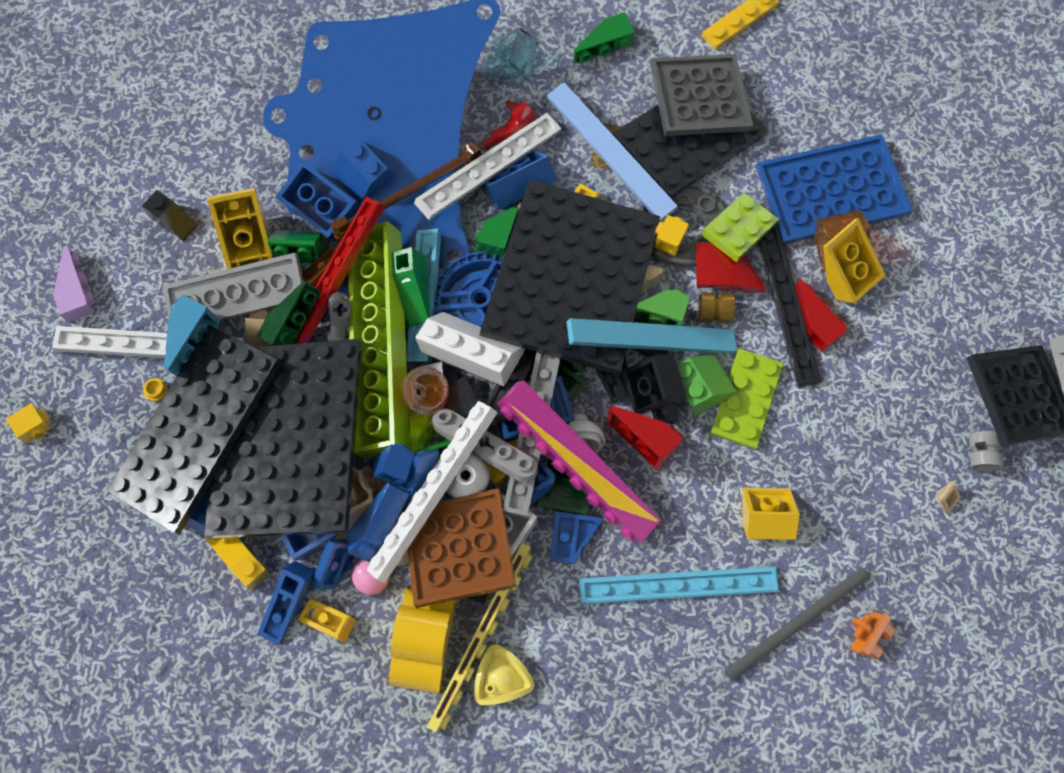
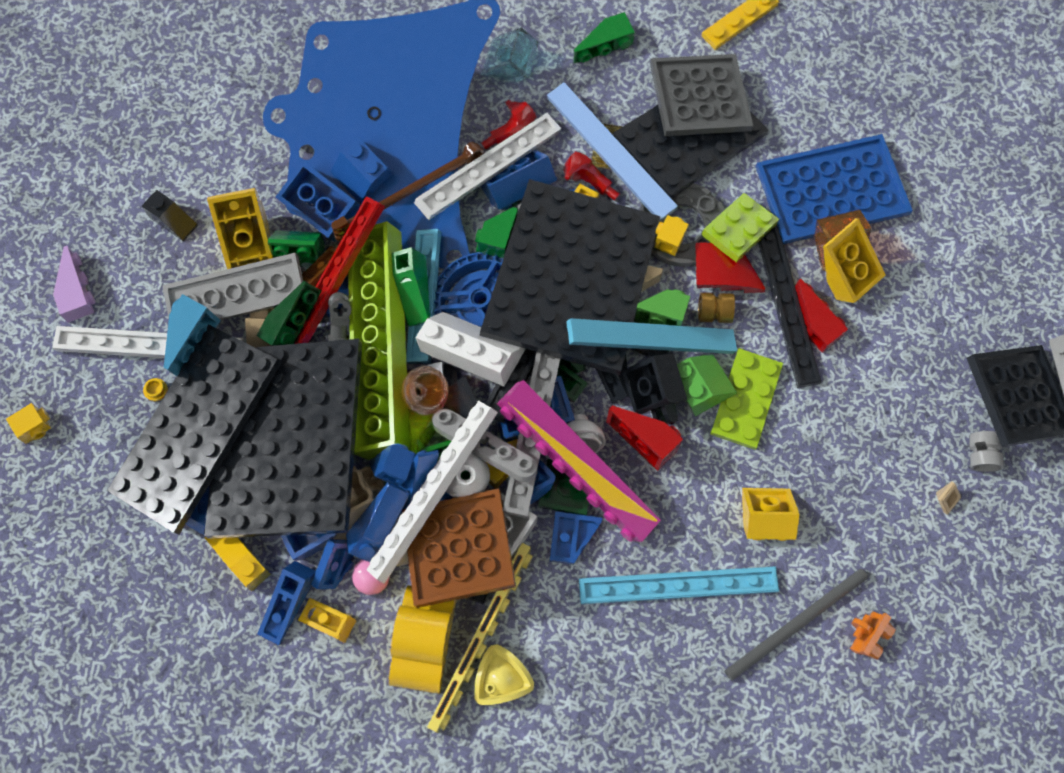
(581, 167): none -> red animal

